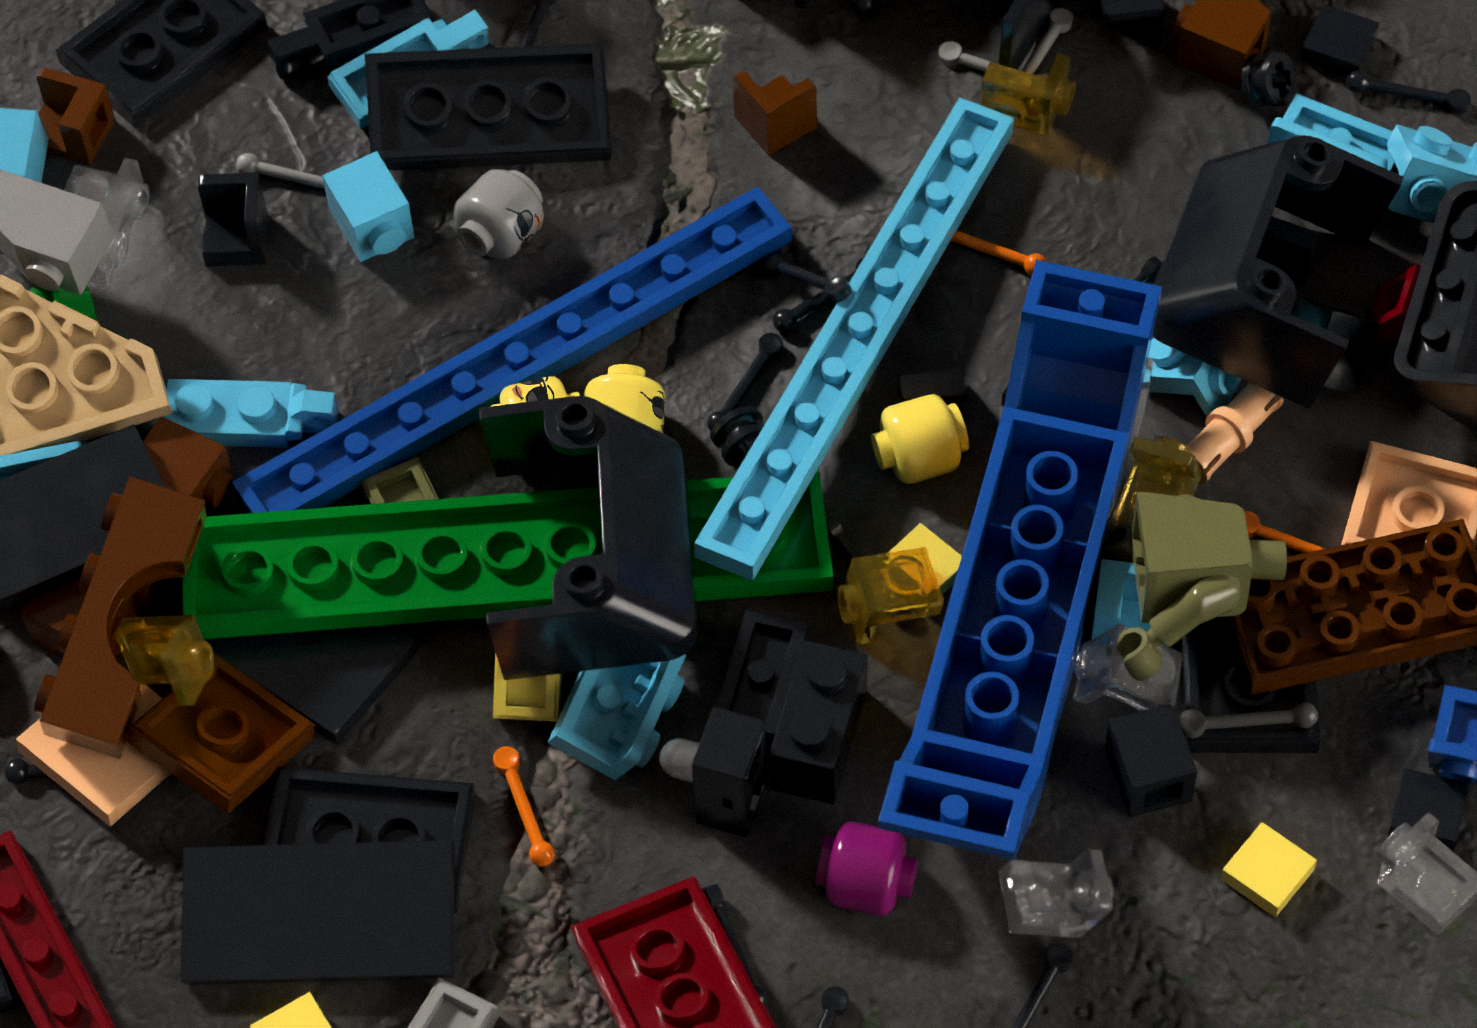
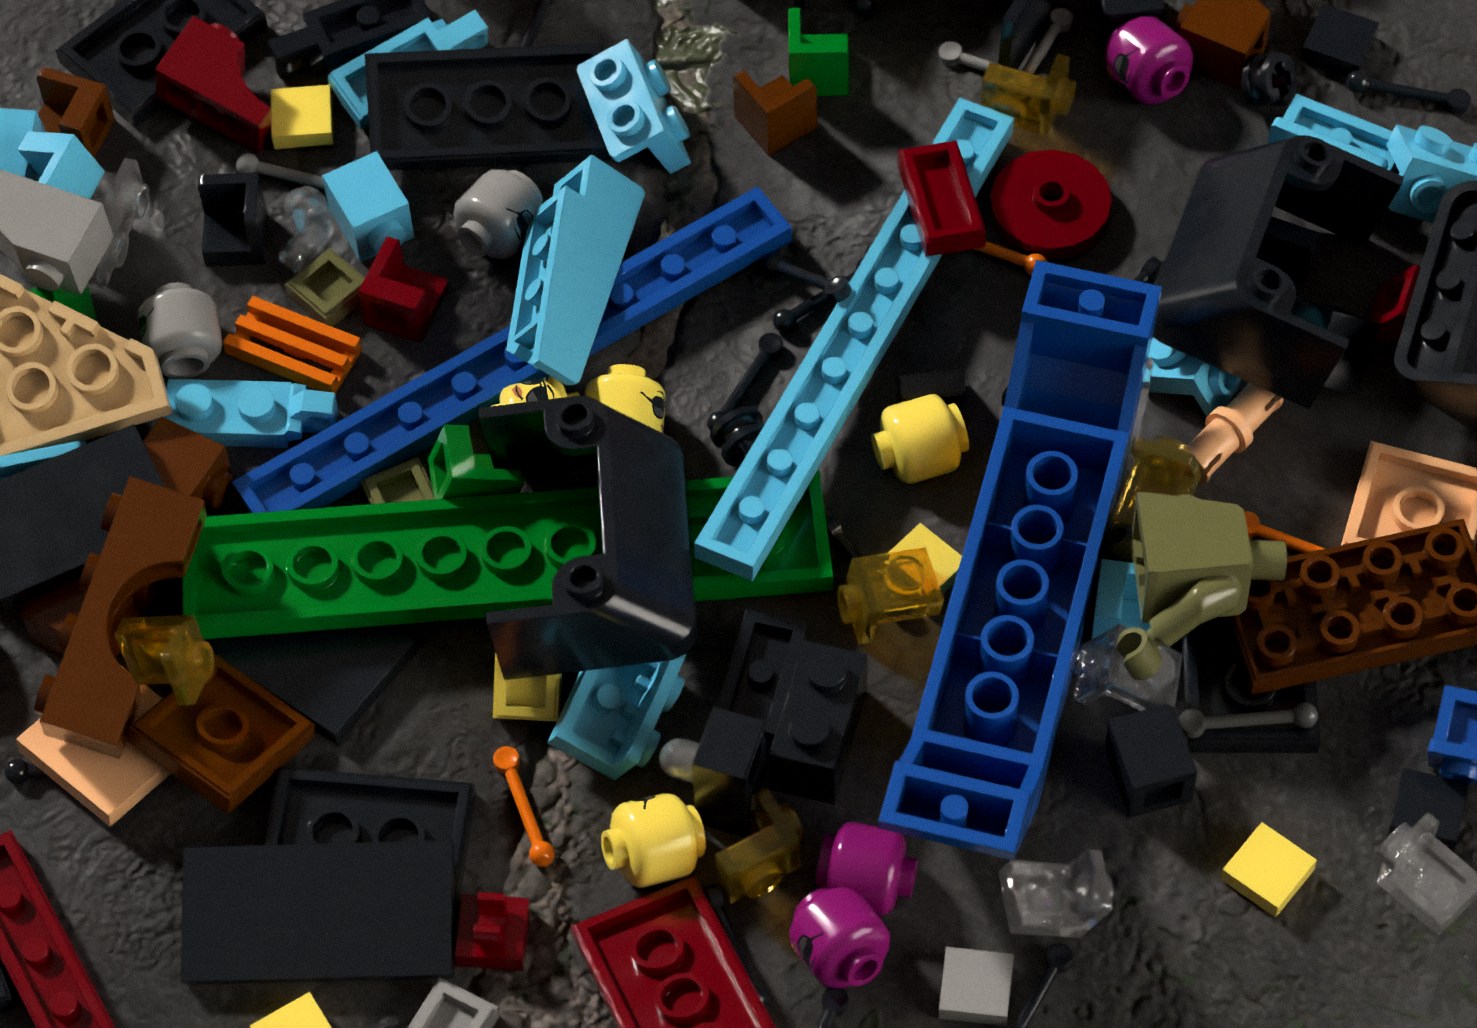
(62, 162): none -> medium azure panel
(181, 329): none -> light grey head
(206, 82): none -> dark red arch
(298, 337): none -> orange tile
(302, 117): none -> light yellow tile
(312, 224): none -> clear arm
(326, 288): none -> olive tile
(399, 296): none -> dark red panel
(460, 473): none -> green panel
(492, 931): none -> dark red tile
(571, 268): none -> medium azure wedge
(632, 106): none -> medium azure bracket
(654, 840): none -> light yellow head
(763, 858): none -> clear yellow bracket
(818, 58): none -> green panel
(839, 937): none -> magenta head
(941, 198): none -> dark red tile
(976, 986): none -> light grey tile
(1050, 227): none -> dark red plate
(1148, 60): none -> magenta head

